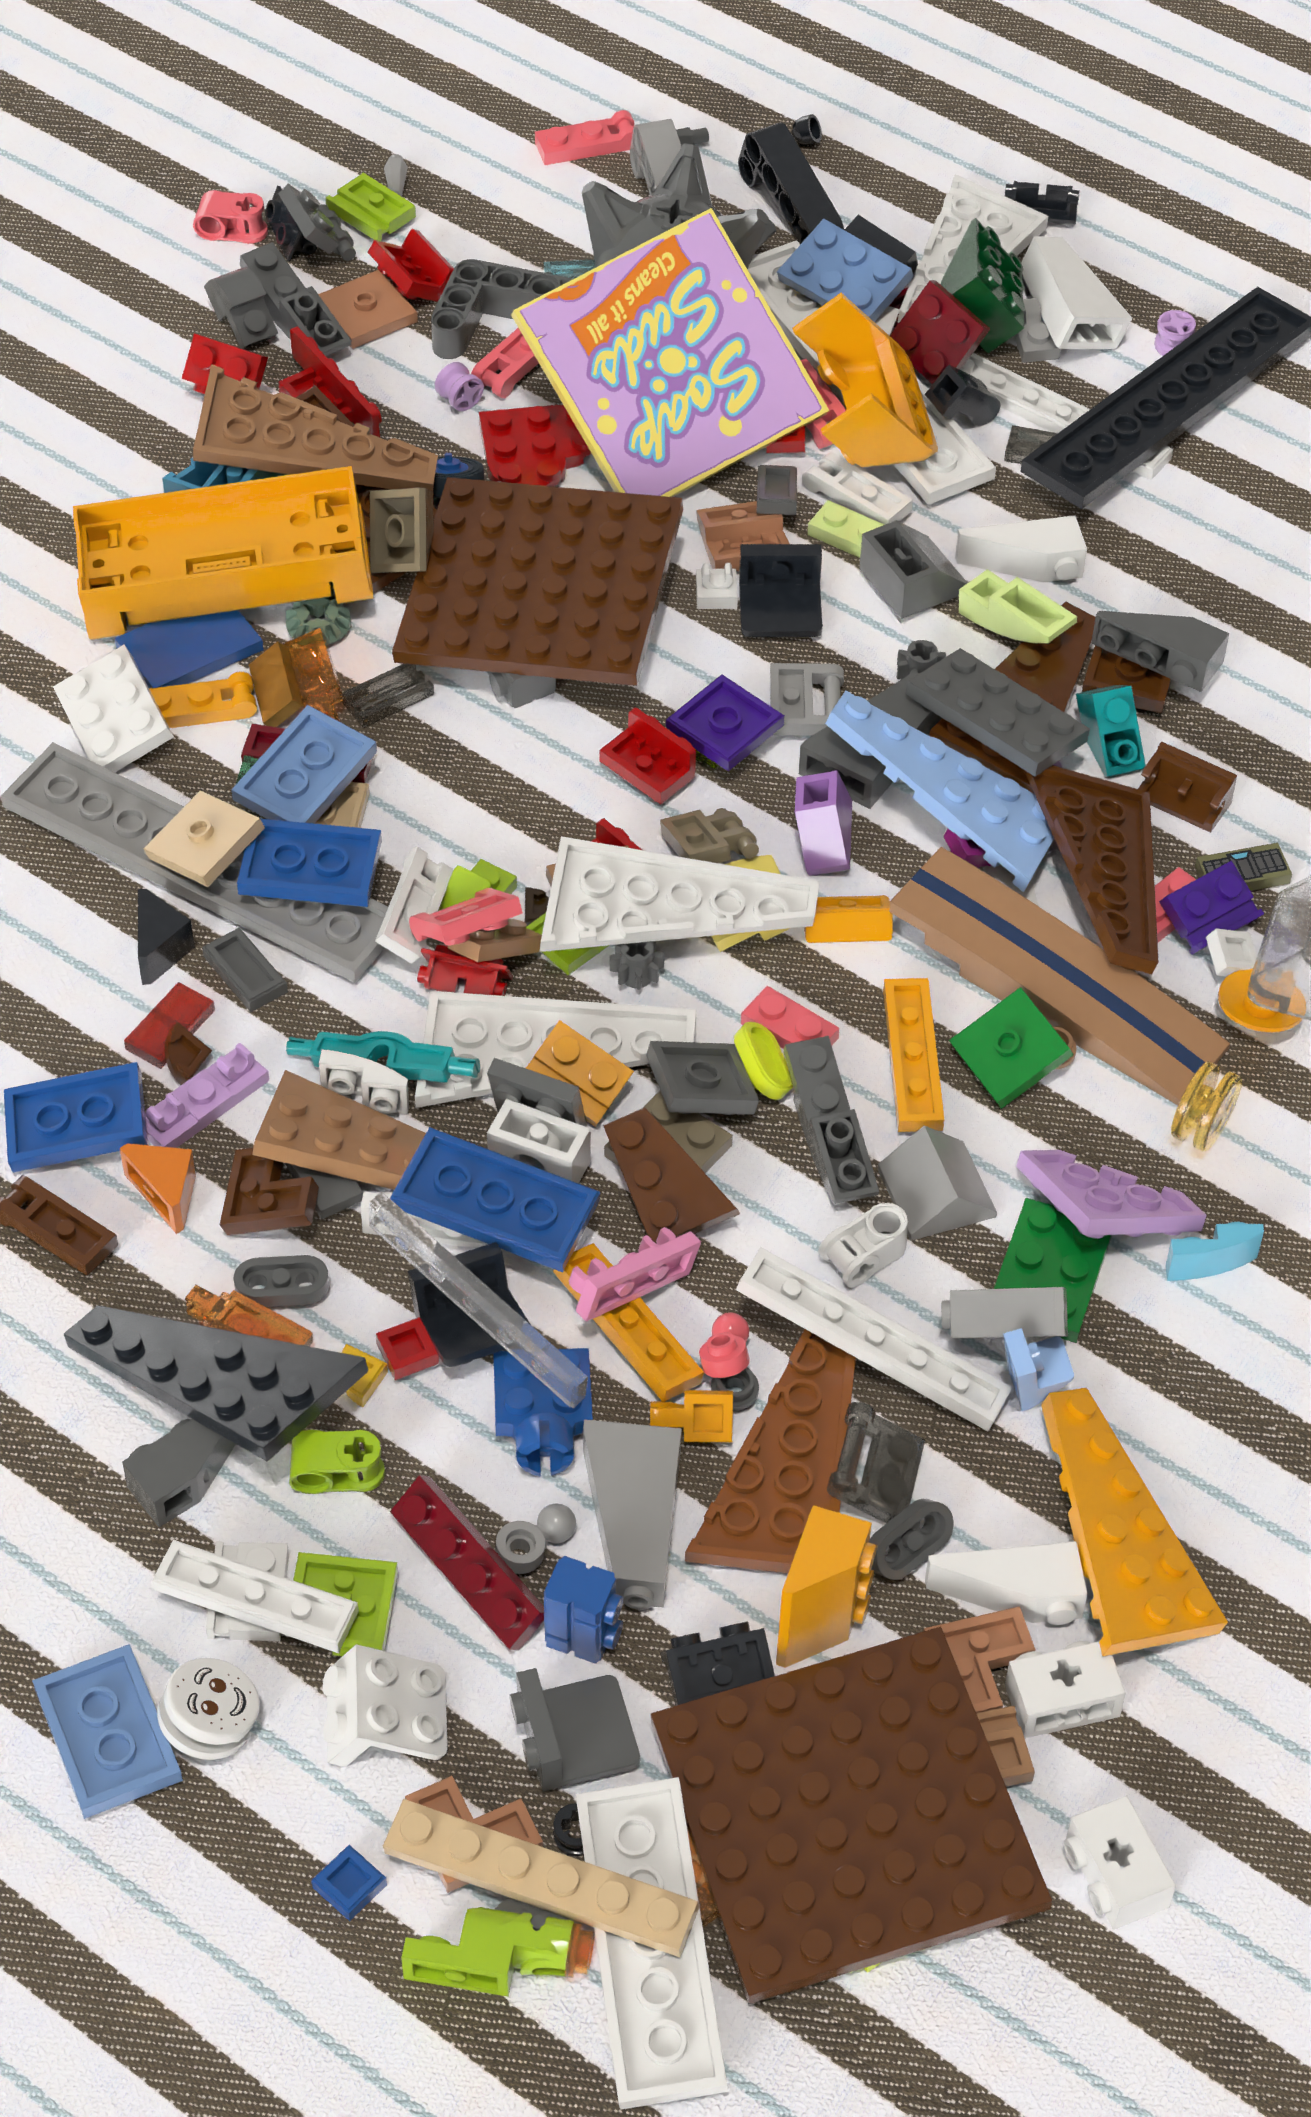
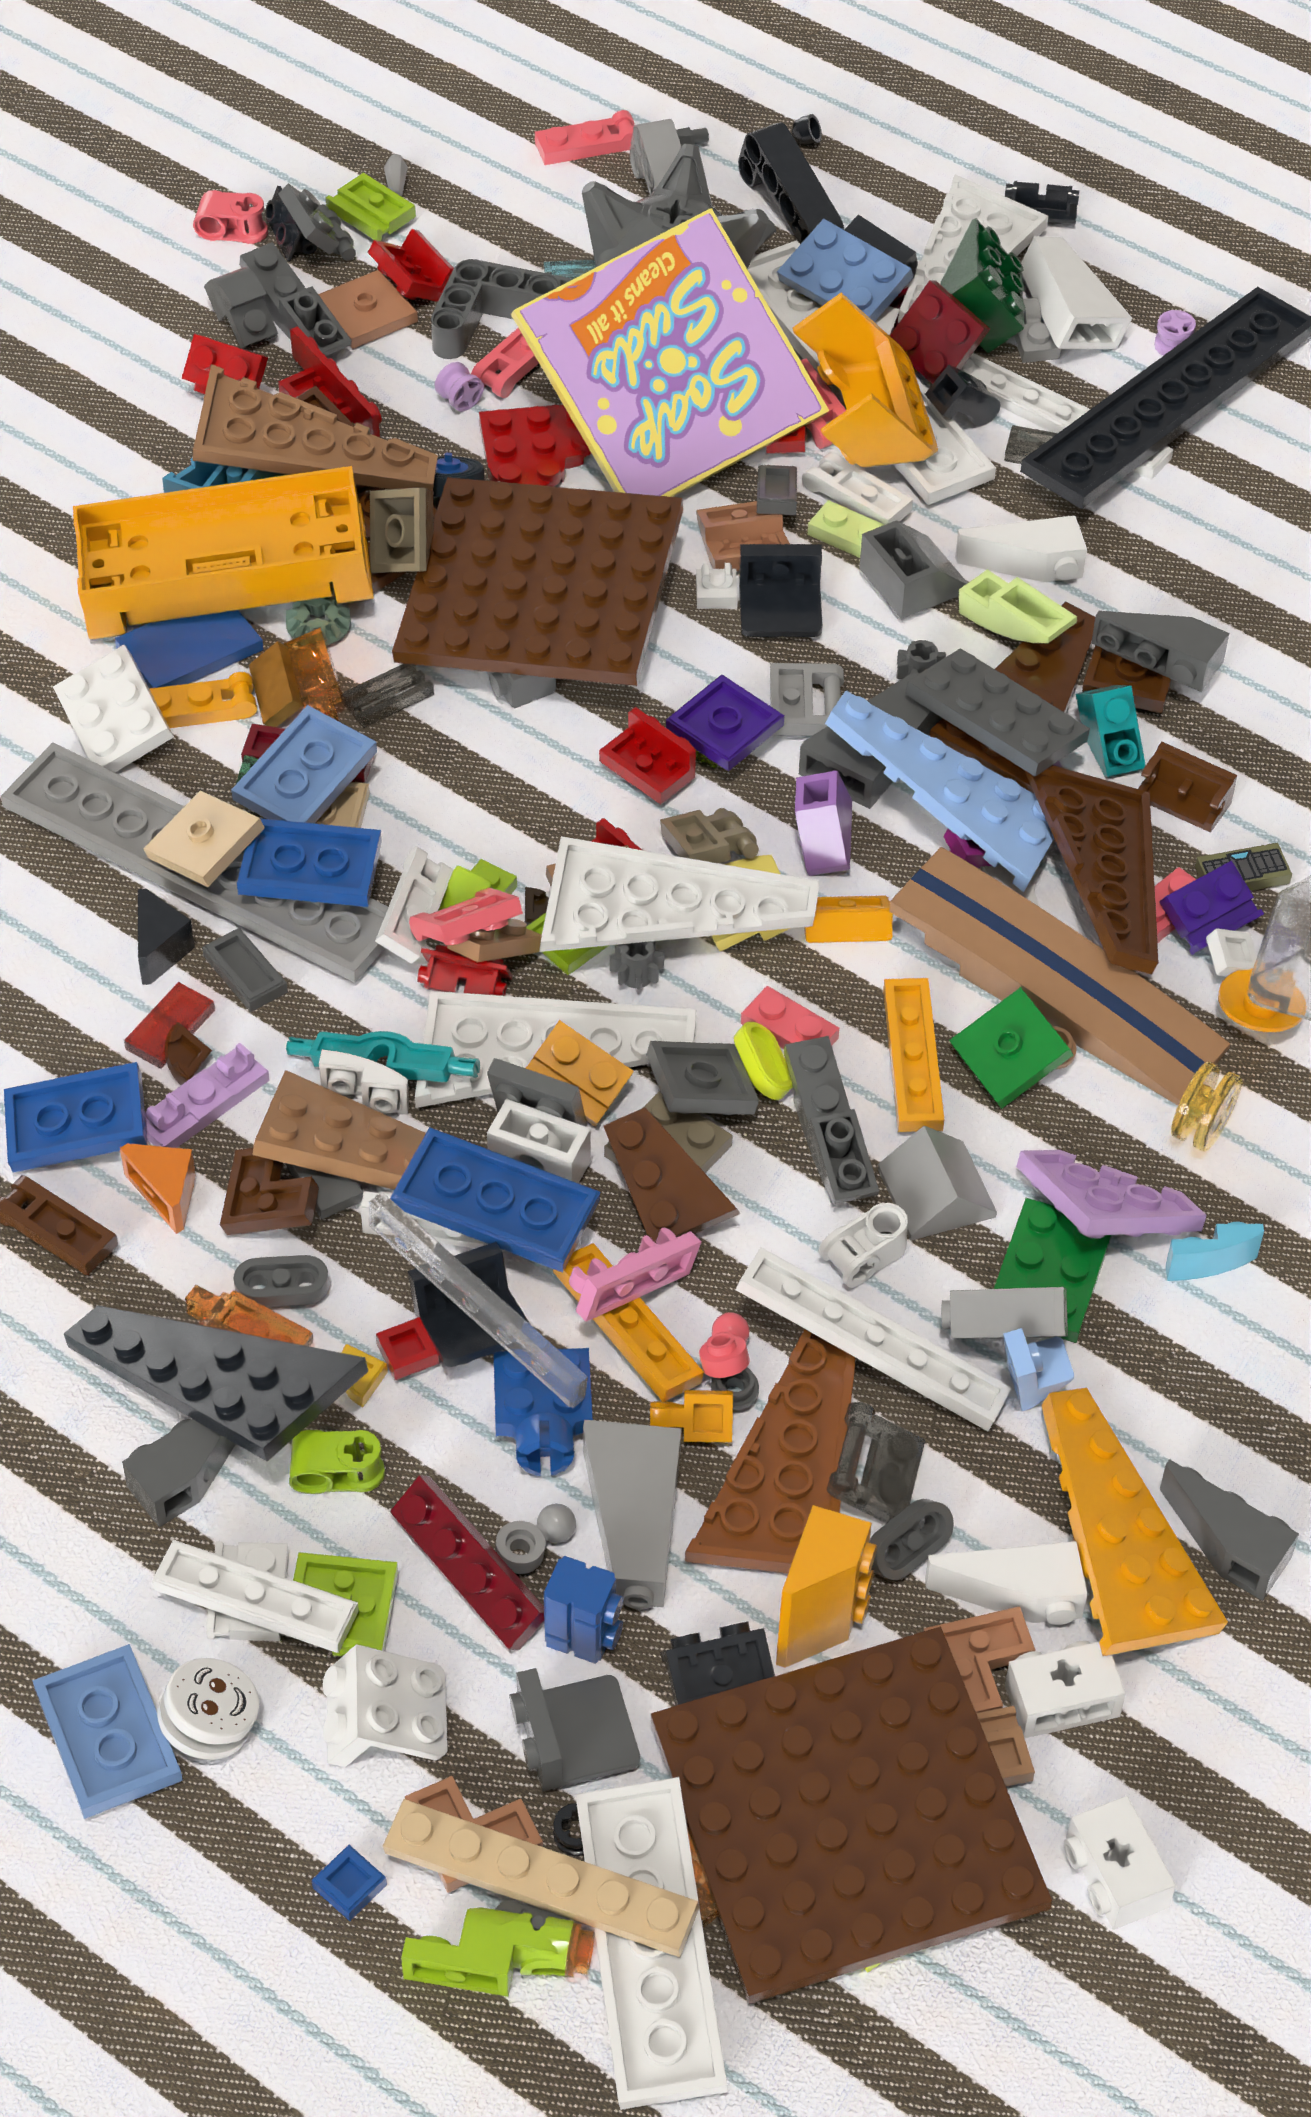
(1233, 1535): none -> dark grey slope

